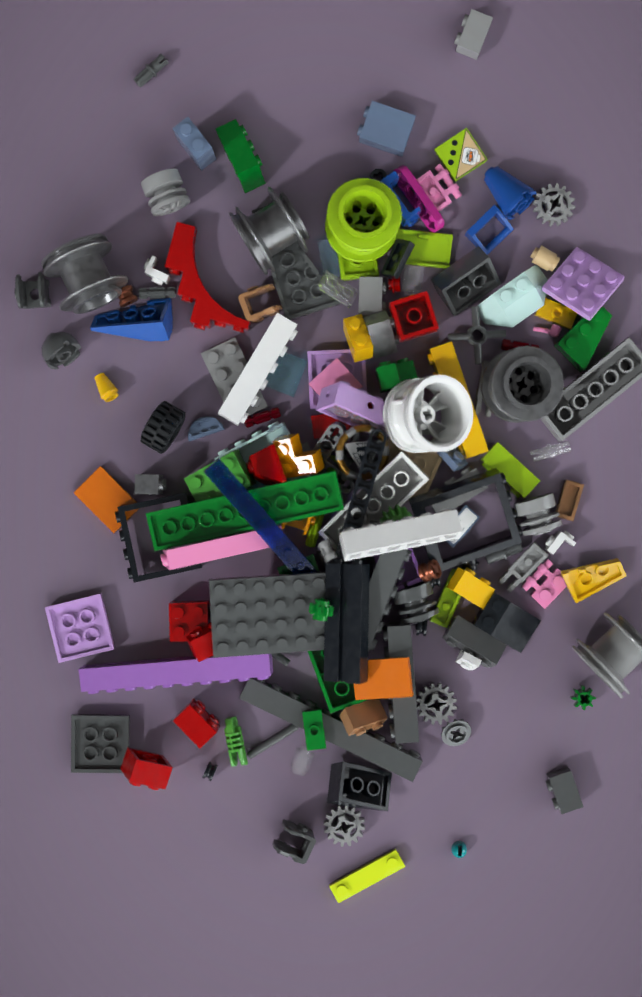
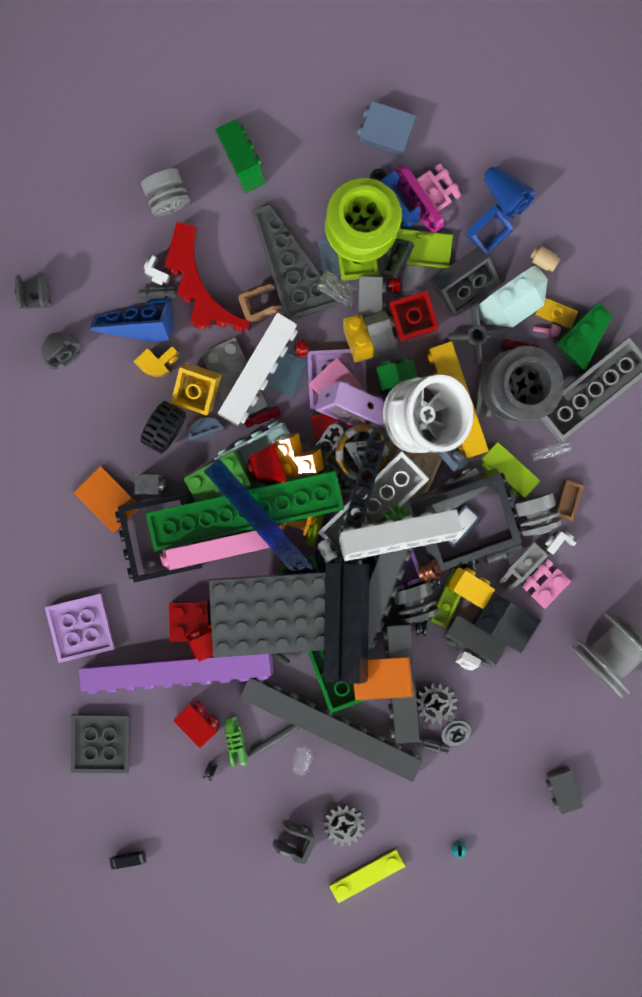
(84, 273): flat silver wheel -> none
(106, 388): yellow cone -> none
(127, 296): copper wheel -> none
(127, 860): none -> black beam
(146, 769): red brick -> none
(151, 70): dark grey axle -> none
(157, 367): none -> yellow brick
(194, 143): sand blue brick -> none
(196, 388): none -> yellow brick
(270, 230): flat silver wheel -> none
(301, 348): none -> red plate
(314, 729): green plate -> none
(321, 609): green gear -> none
(359, 786): black slope -> none
(363, 716): medium nougat brick -> none
(432, 745): none -> dark grey axle
(460, 155): tile -> none
(474, 33): light grey brick -> none
(560, 209): light grey gear -> none
(583, 283): lavender plate -> none
(586, 693): green gear -> none
(591, 578): yellow wing -> none

